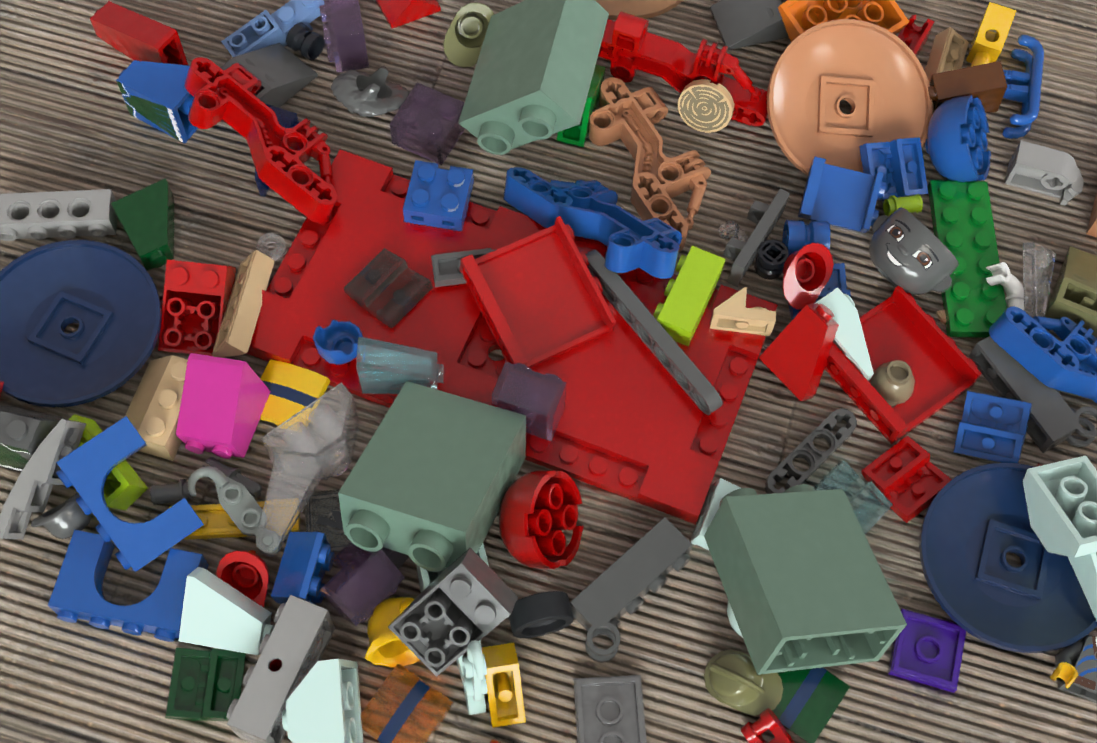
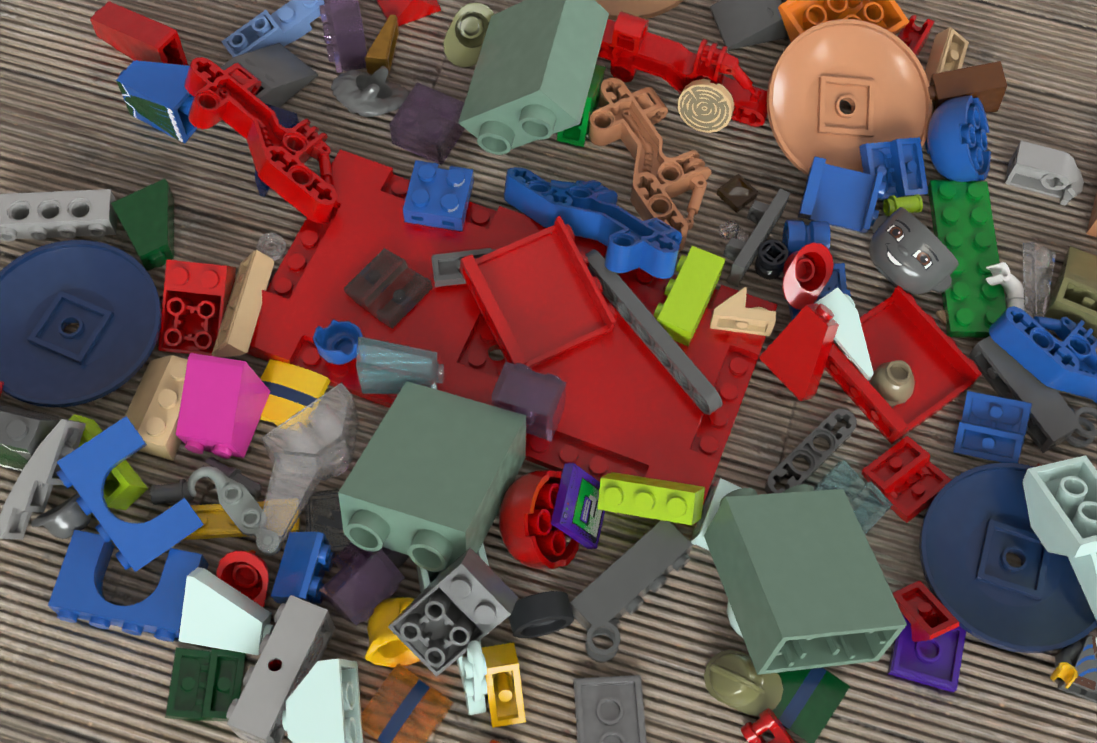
(303, 40): black wheel -> none
(383, 47): none -> pearl gold slope
(577, 506): none -> dark purple tile
(651, 498): none -> lime brick
(737, 193): none -> dark brown tile
(924, 612): none -> red slope
(987, 44): yellow torso -> none
(1025, 86): blue piece -> none

